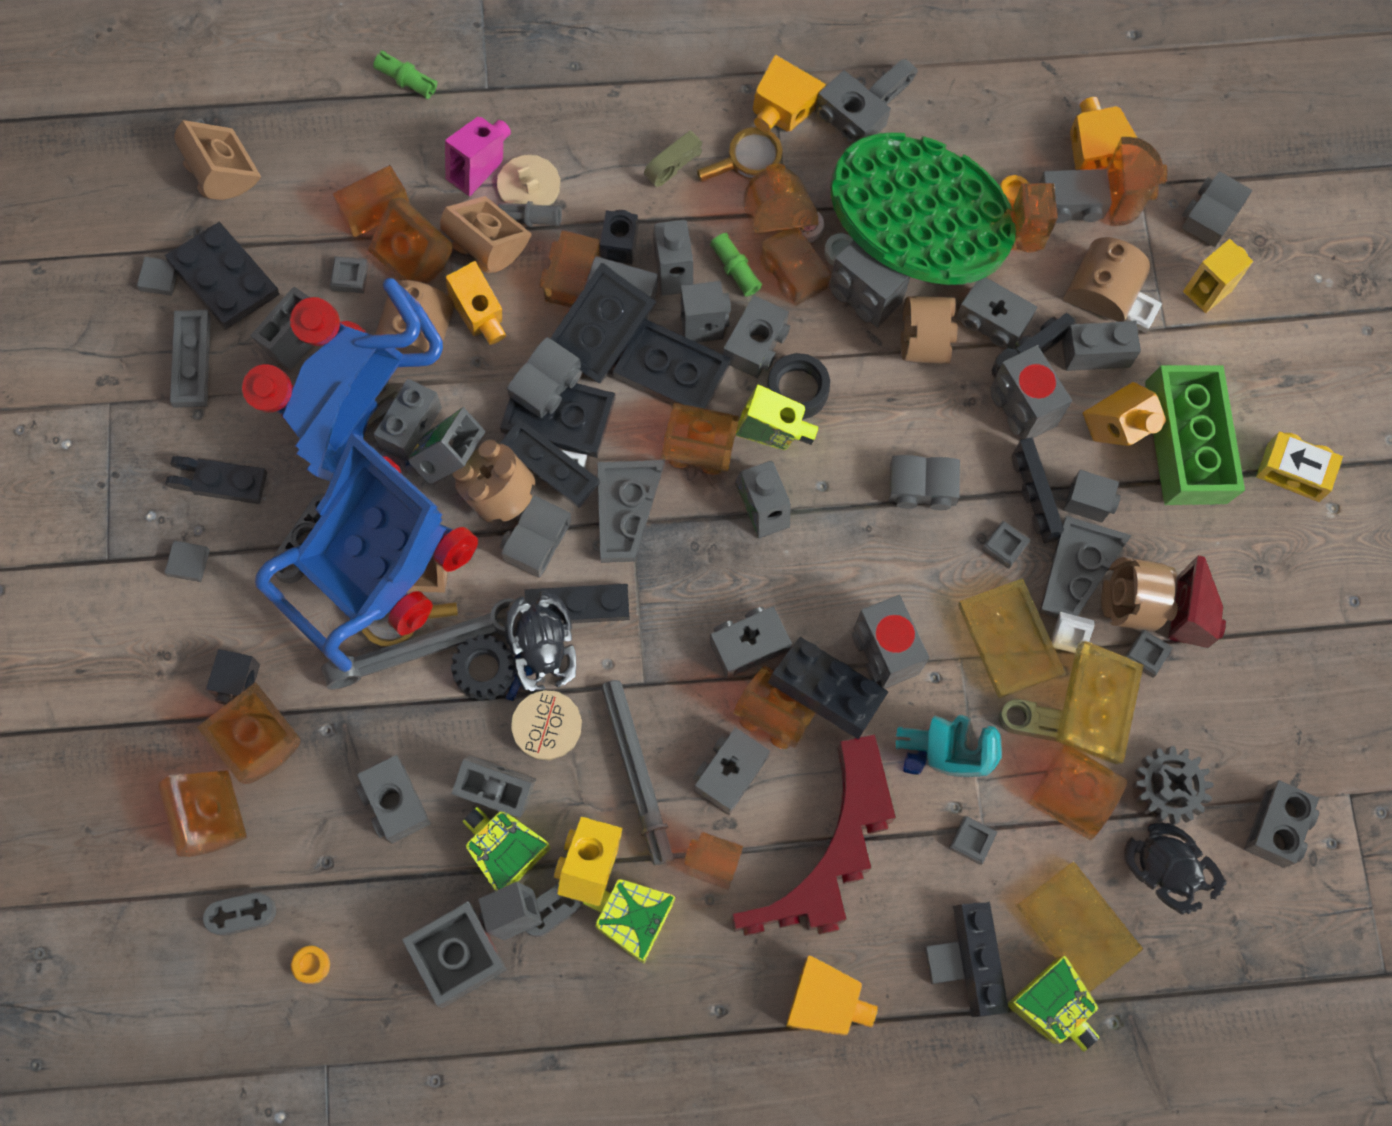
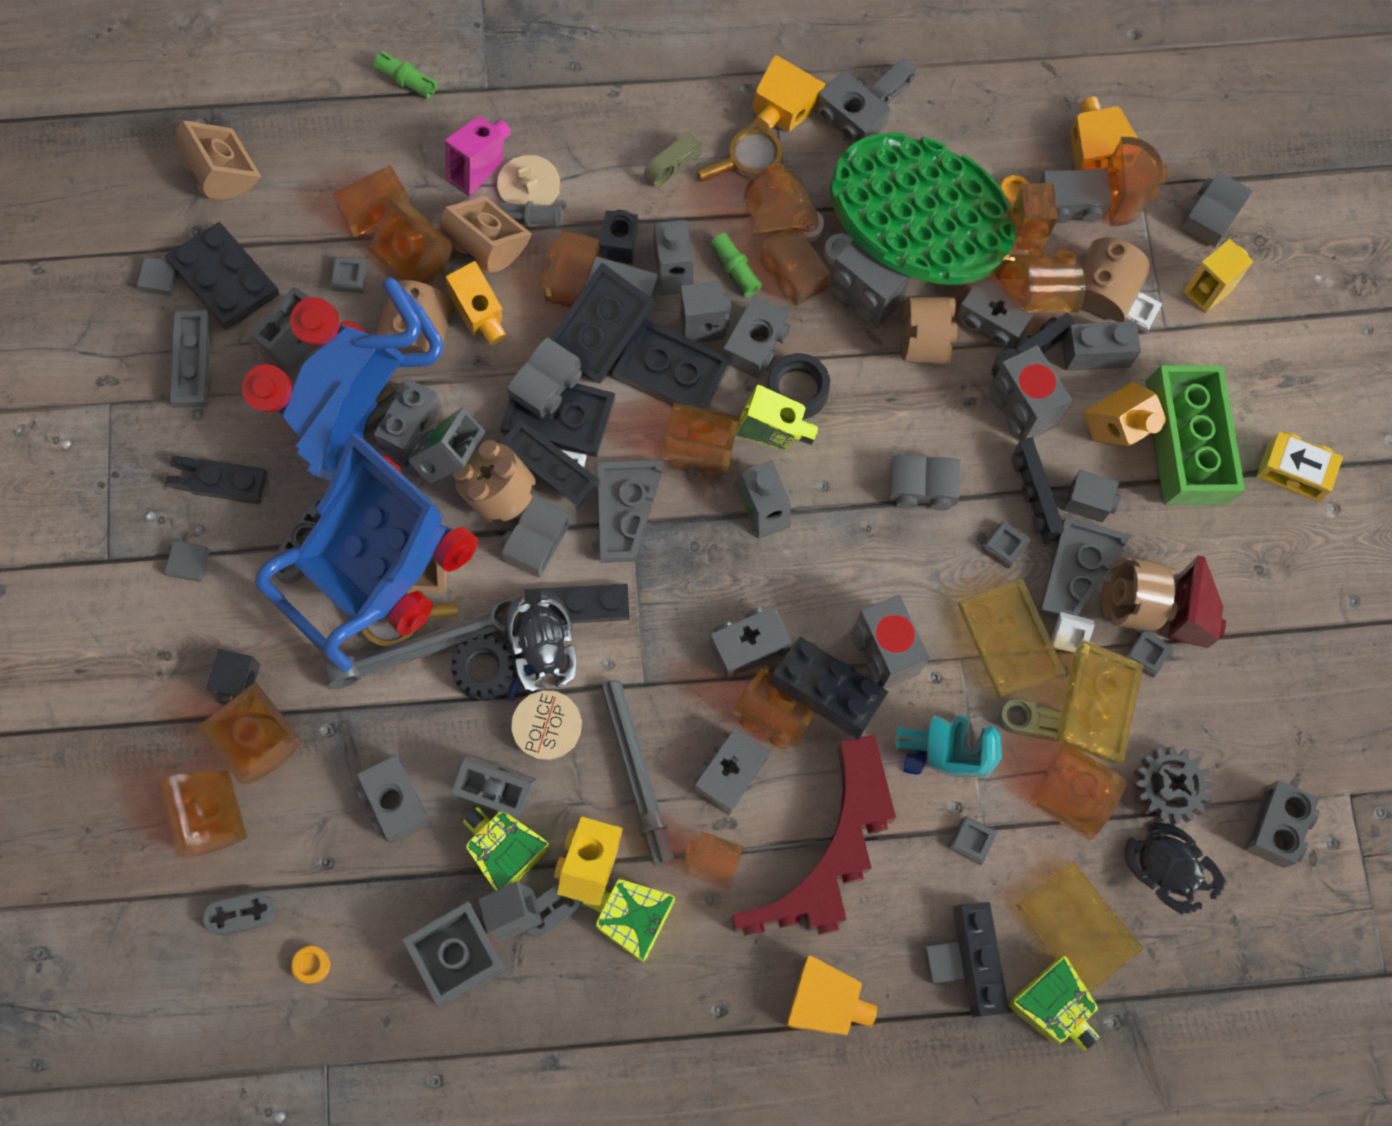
(1043, 281): none -> clear orange brick

